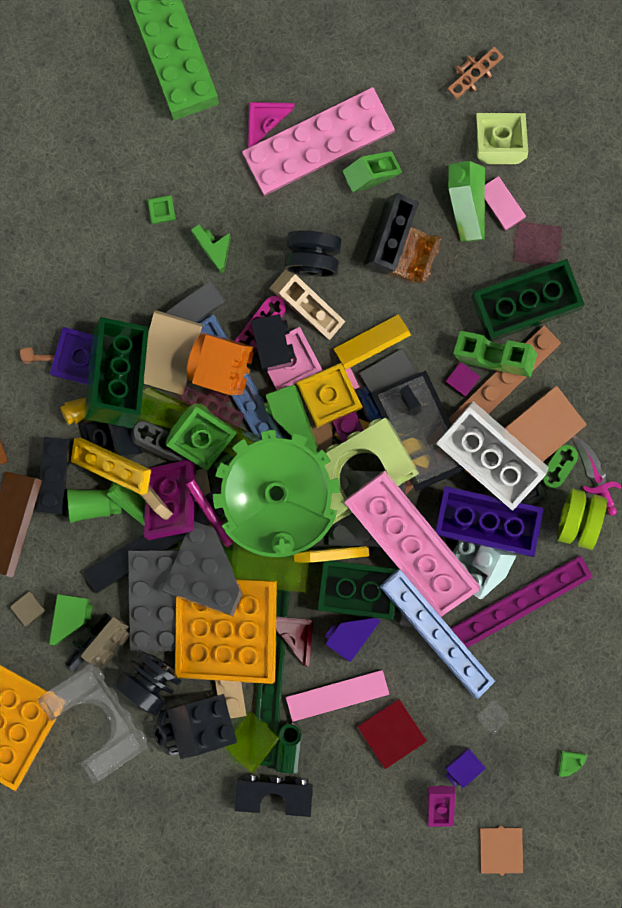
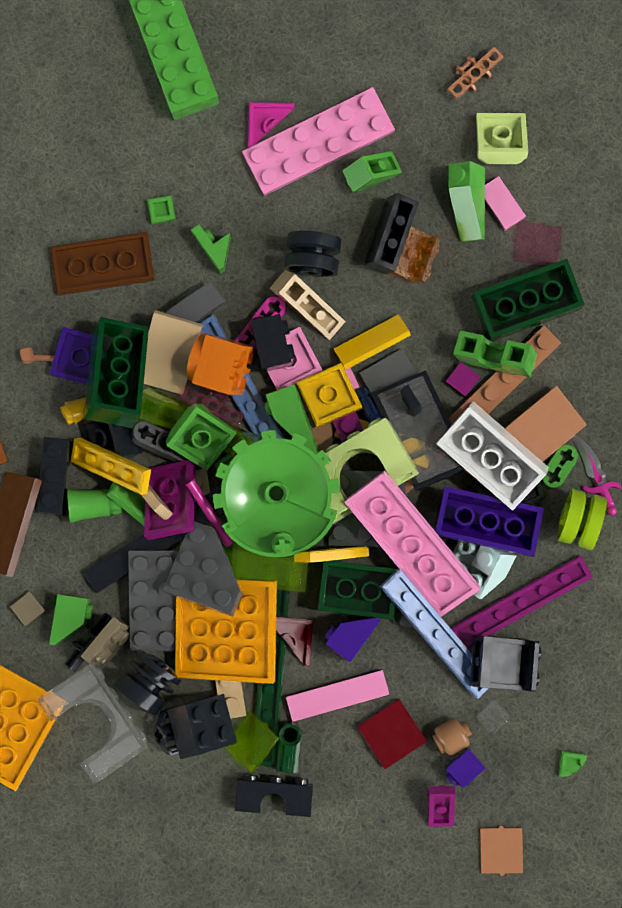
(102, 263): none -> reddish brown tile
(452, 736): none -> medium nougat head
(505, 663): none -> panel

